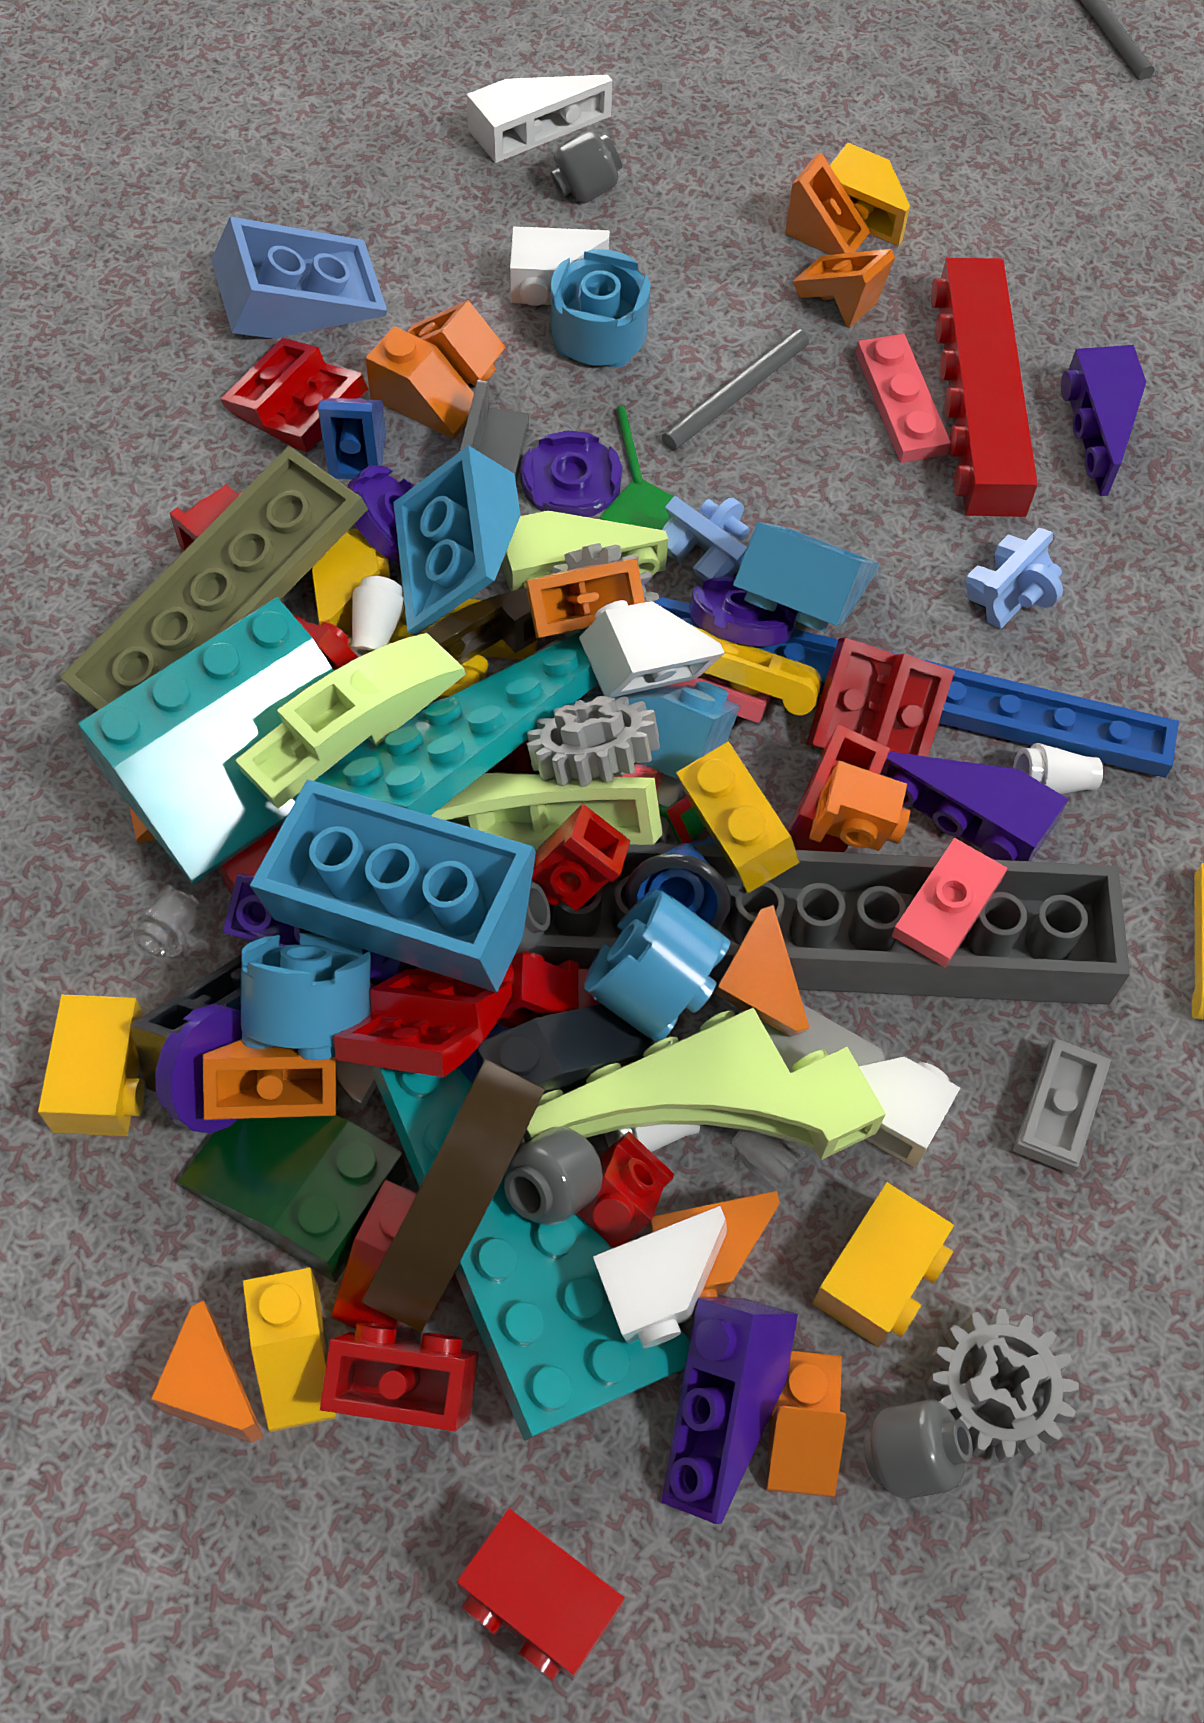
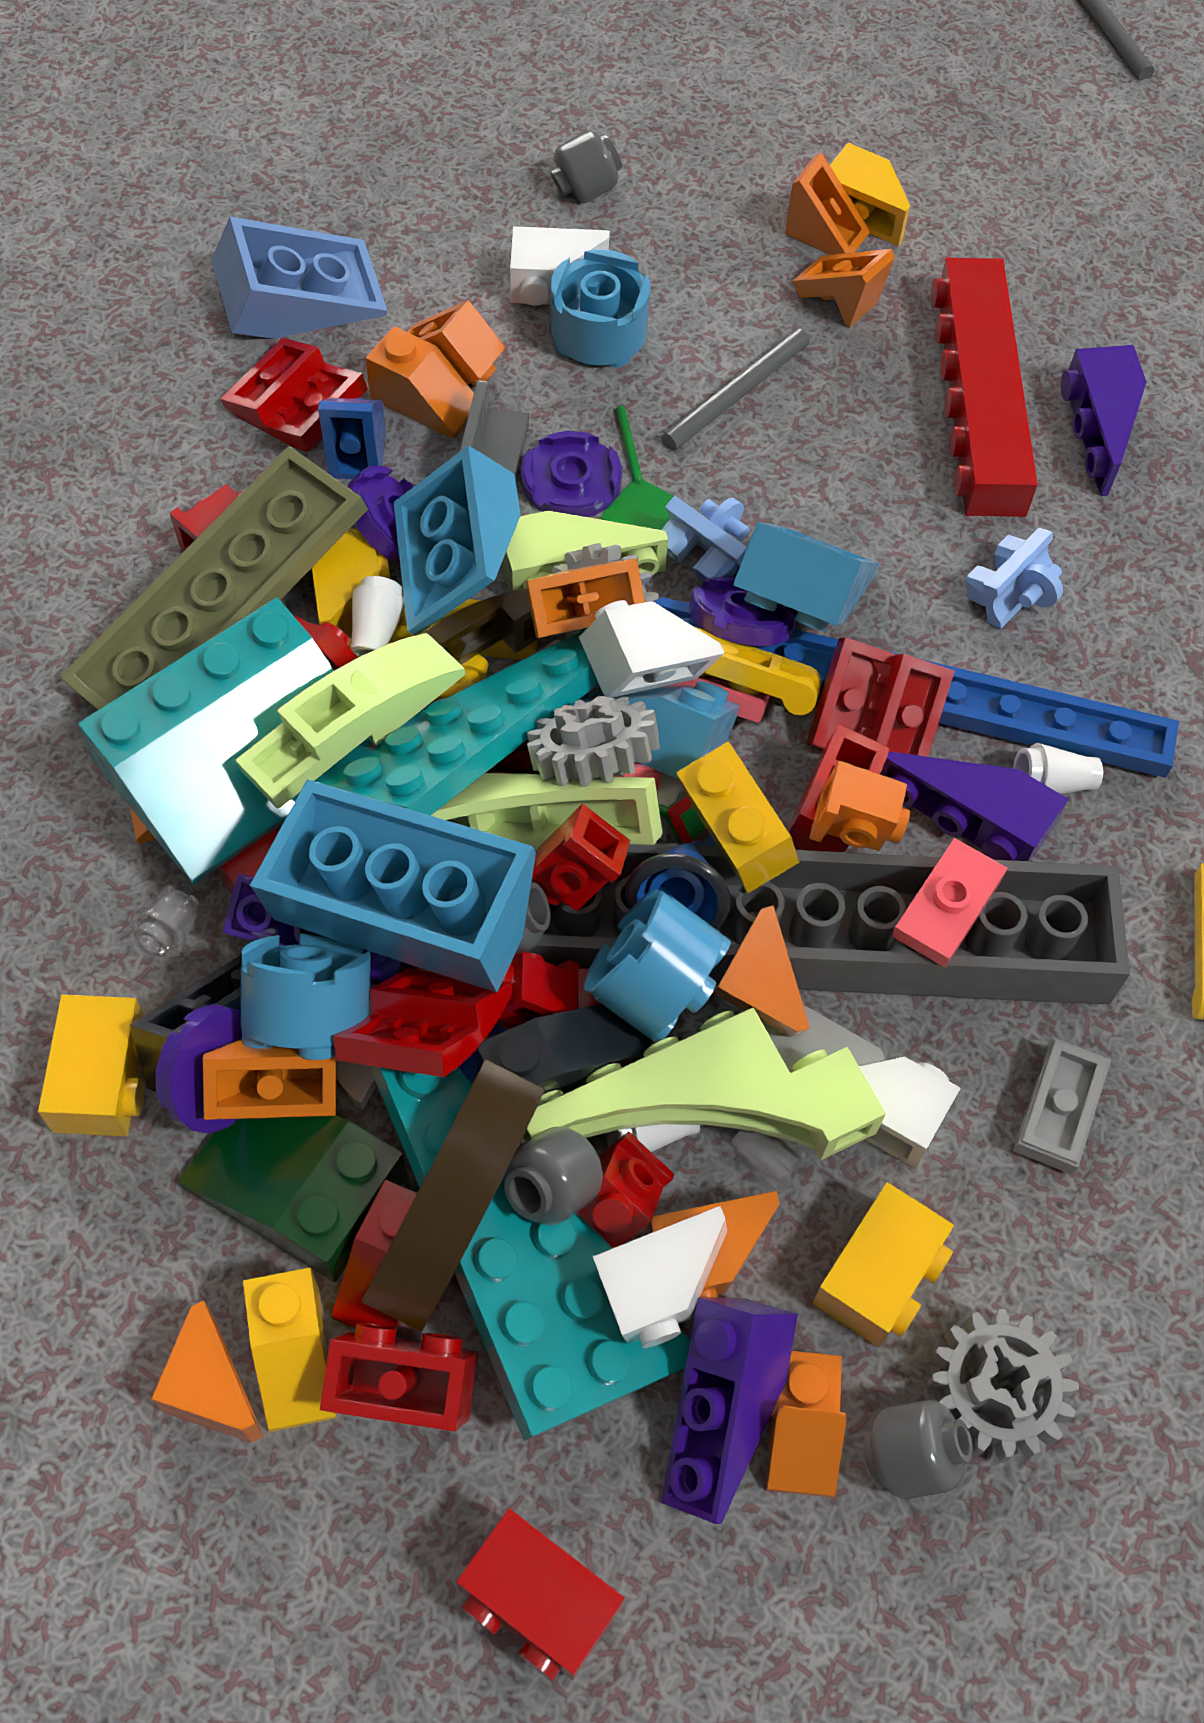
(533, 111): white slope -> none
(902, 398): coral plate -> none

